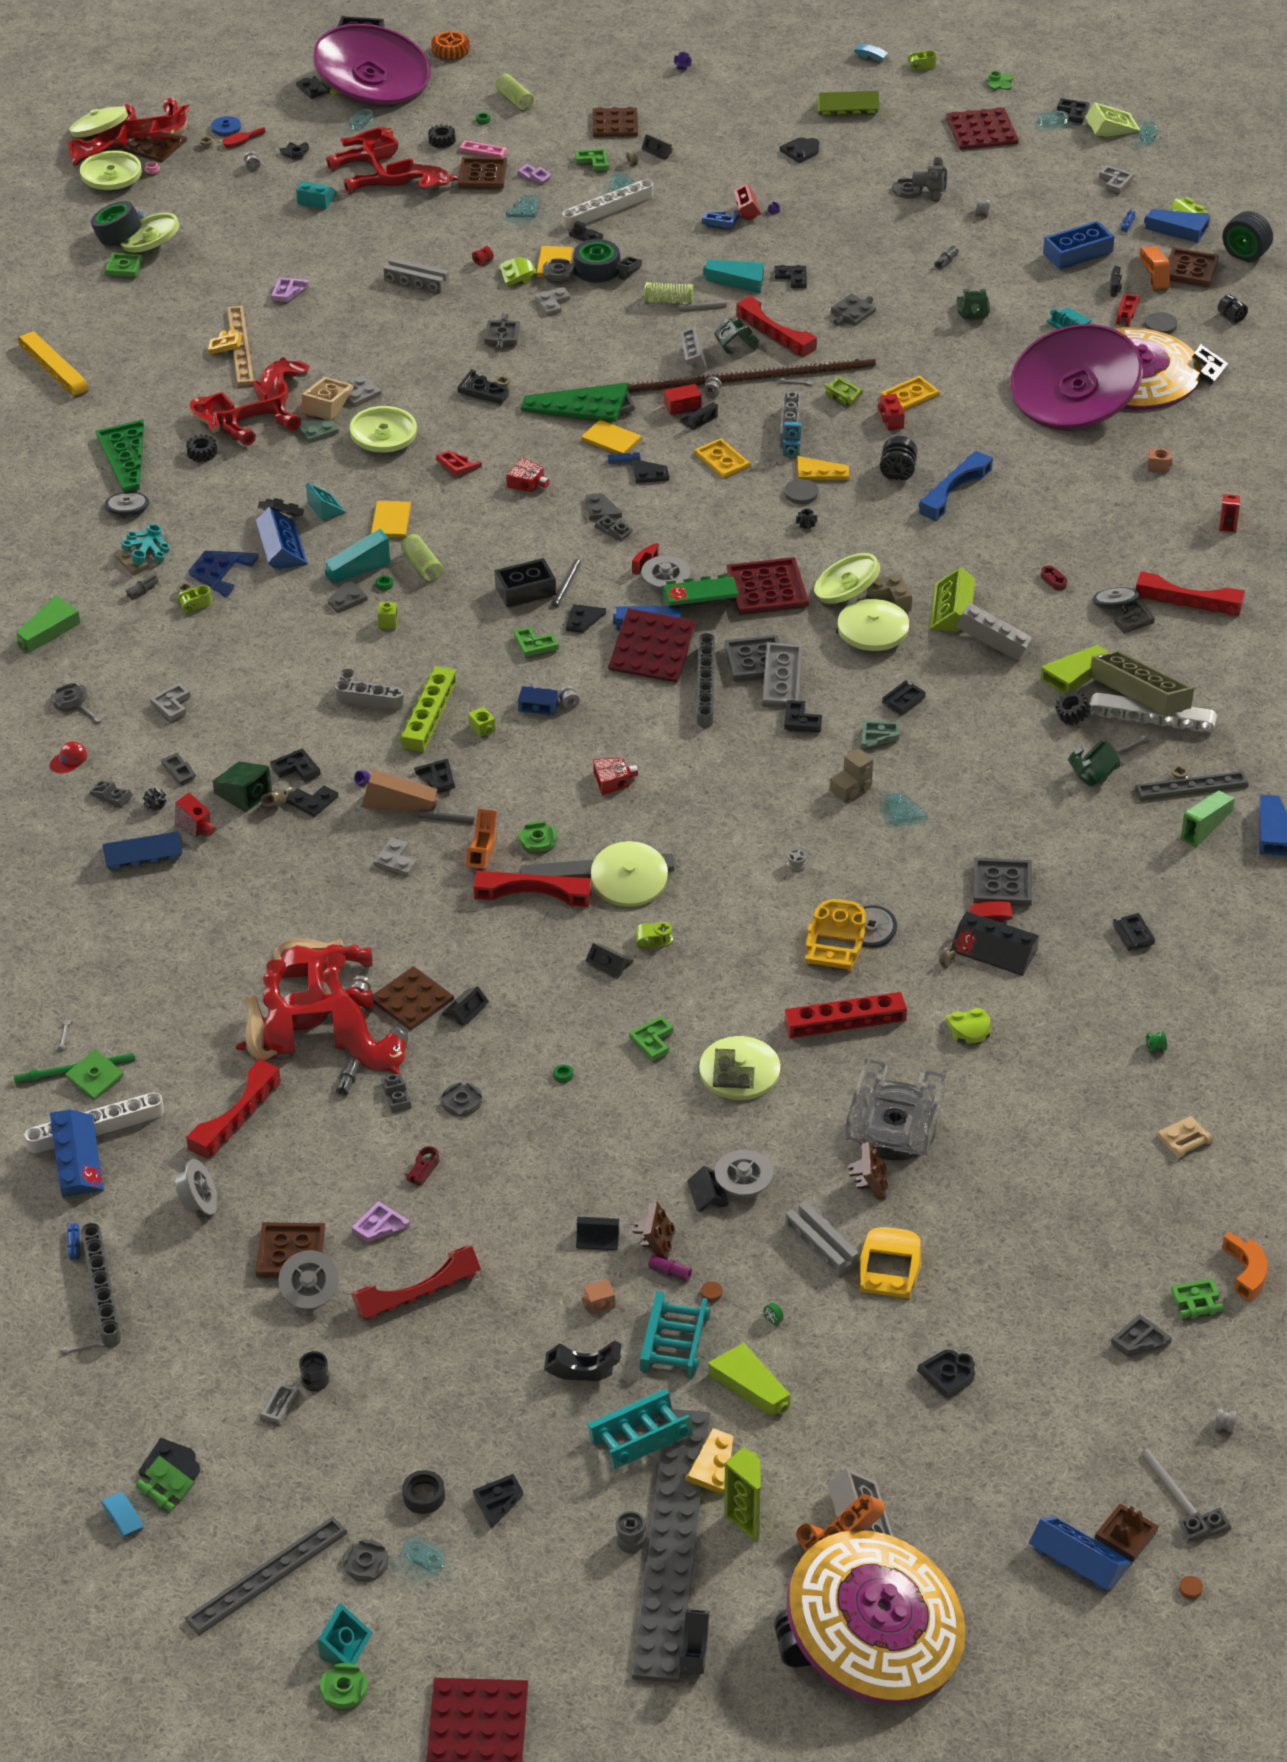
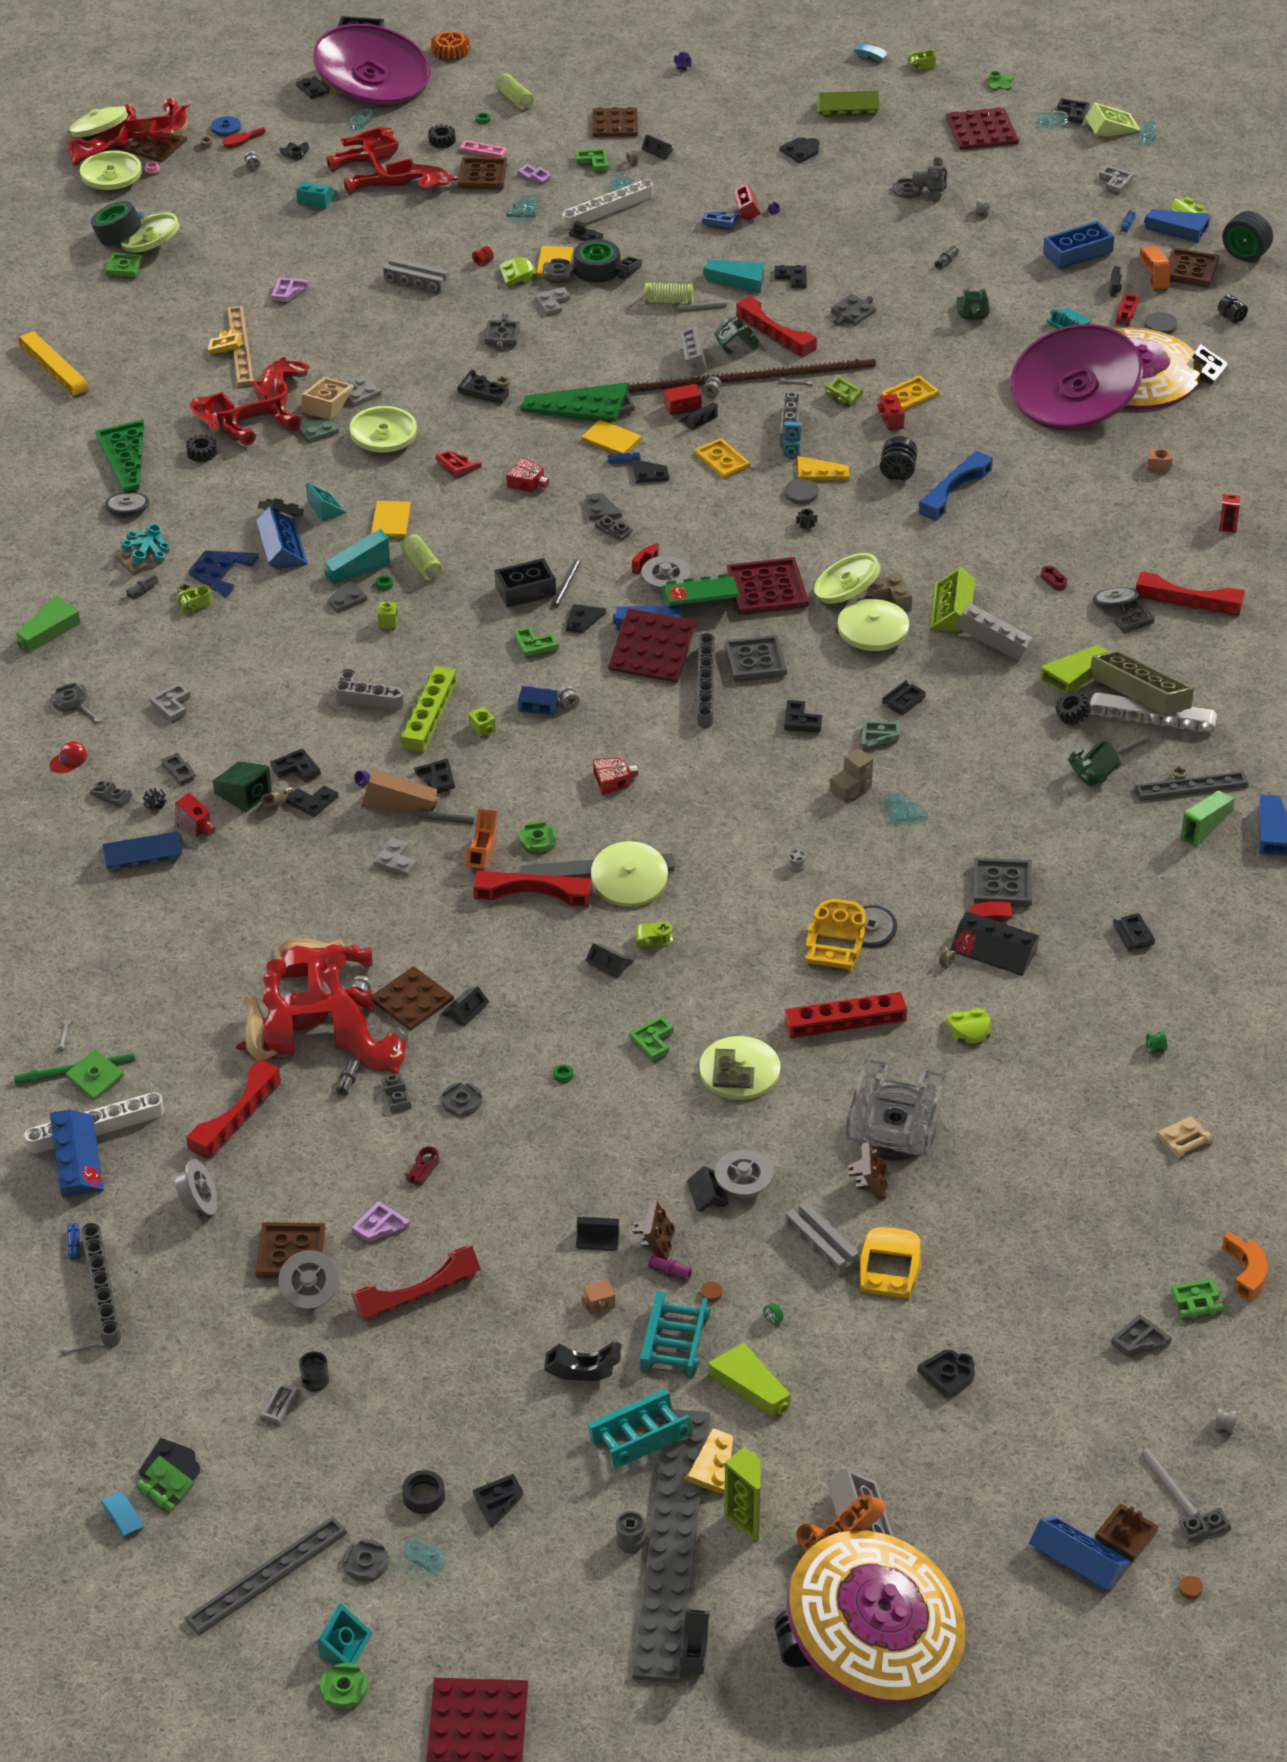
(782, 673): light grey tile -> none

